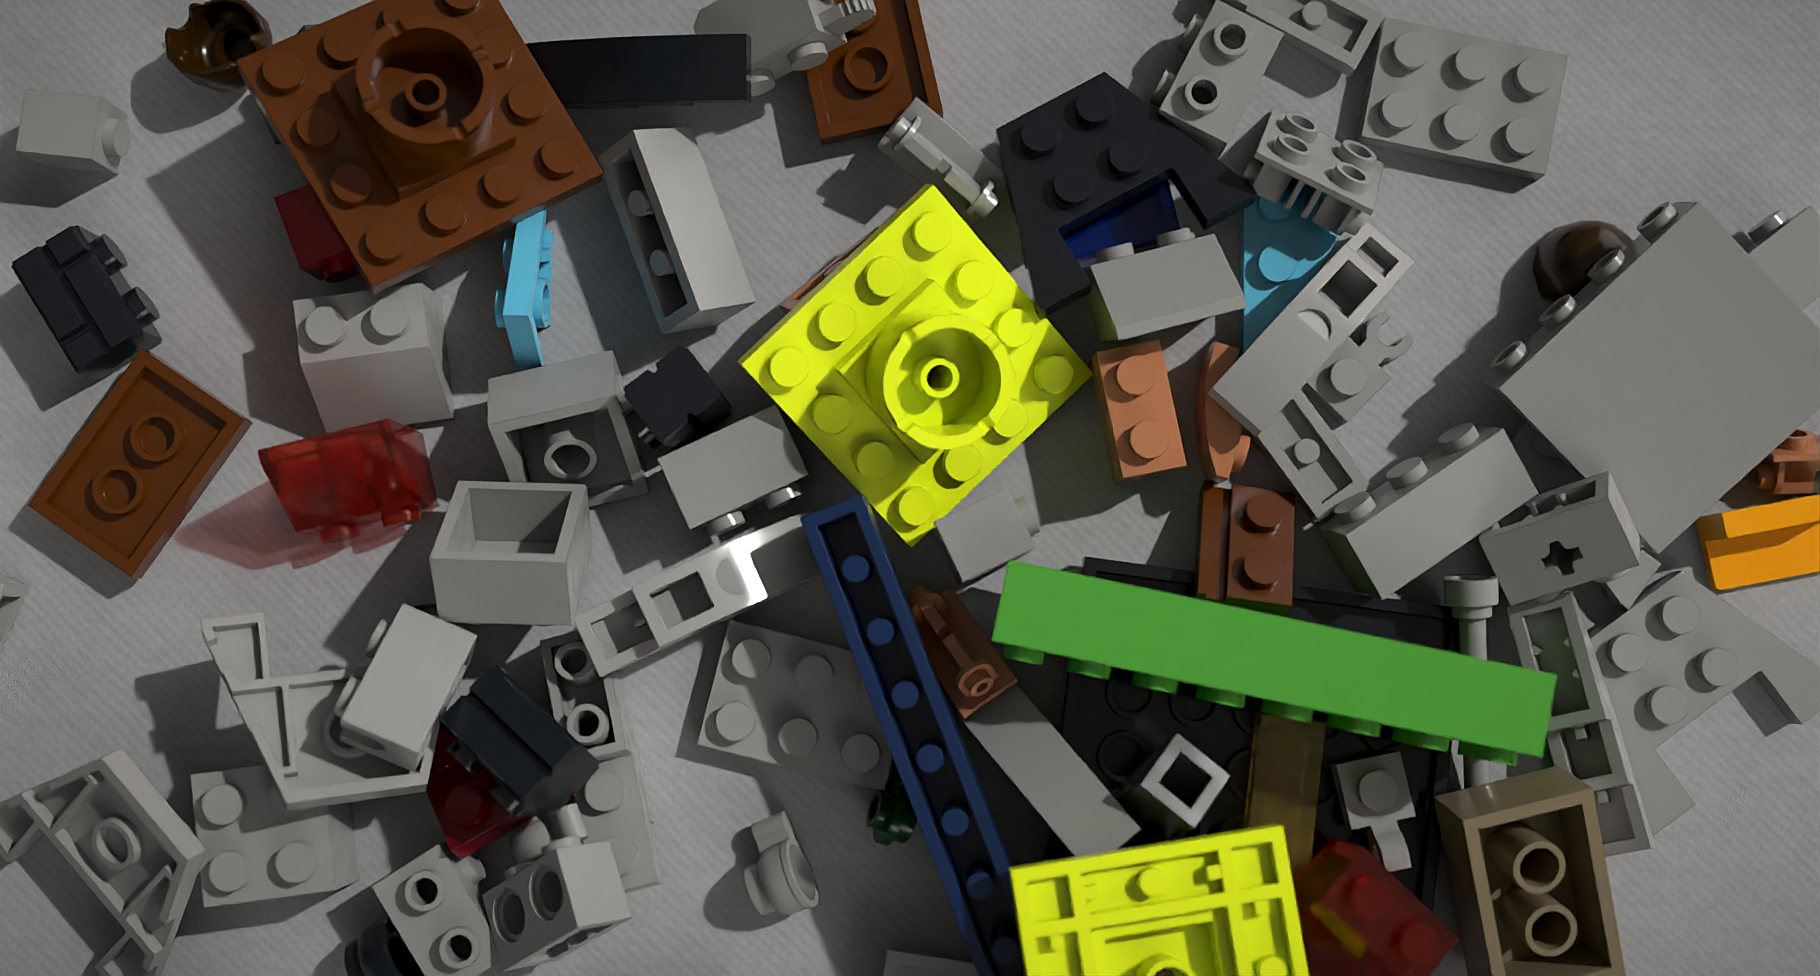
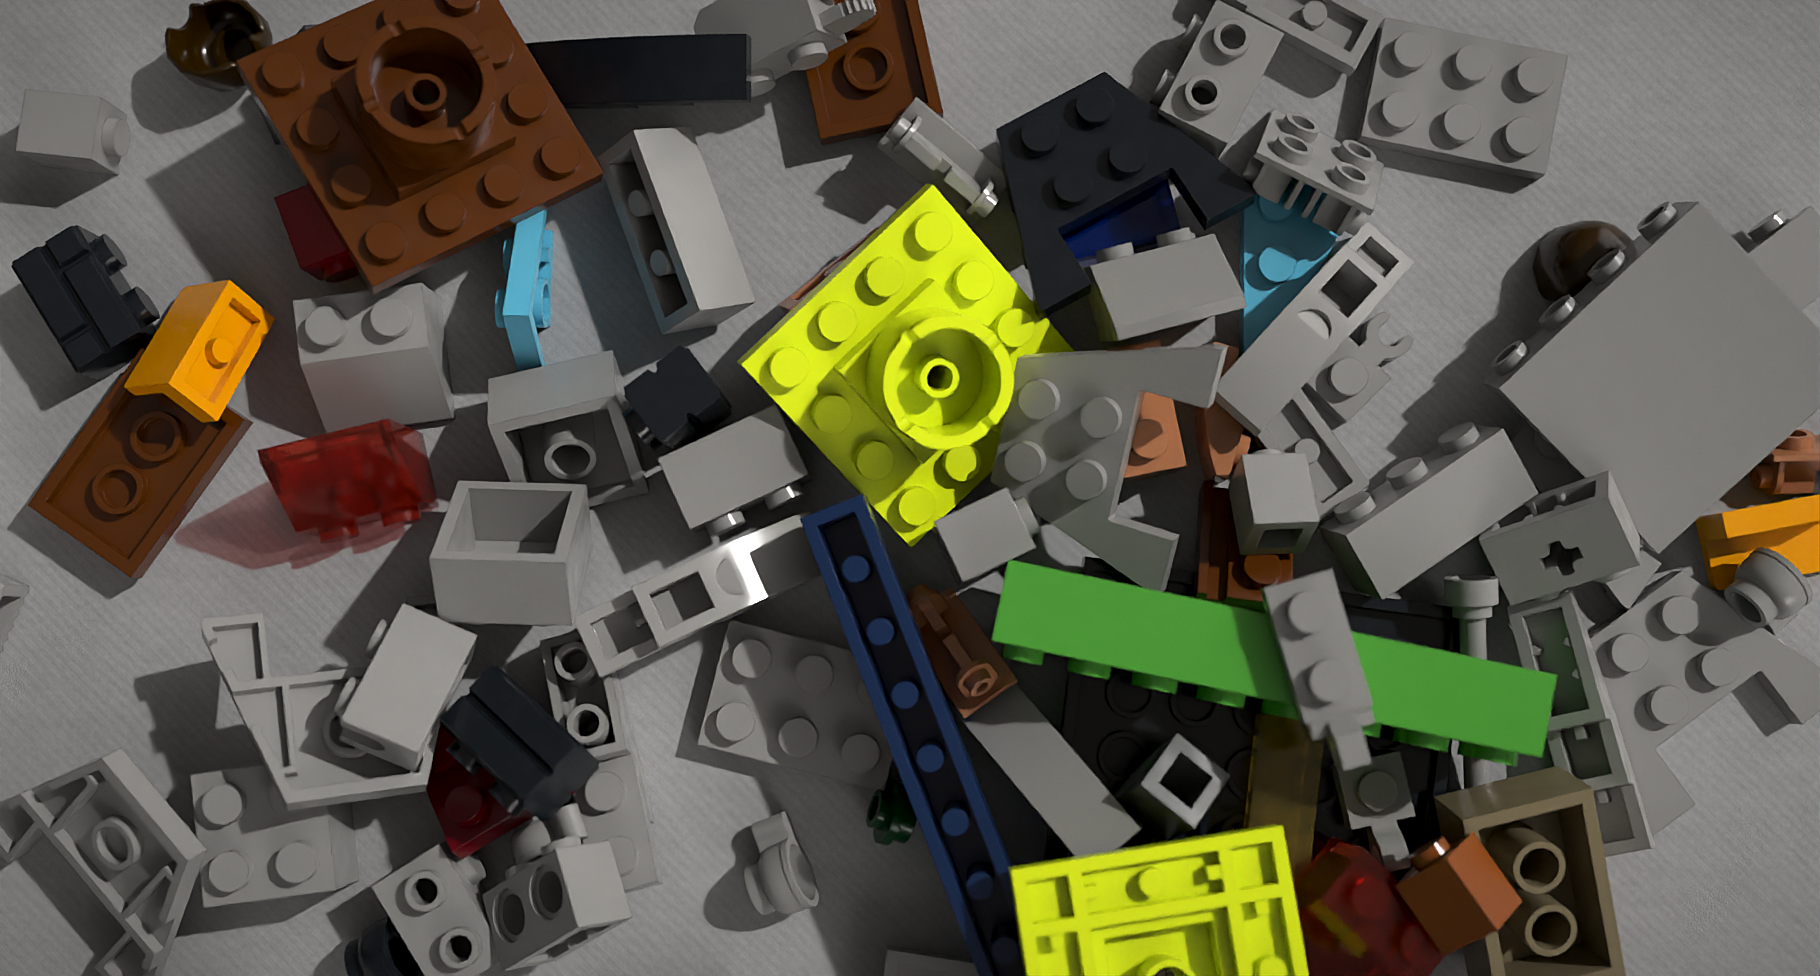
(202, 348): none -> light orange panel
(1073, 436): none -> light grey wing
(1273, 503): none -> light grey brick
(1322, 664): none -> light grey hinge
(1457, 892): none -> dark orange brick
(1768, 590): none -> light grey piece

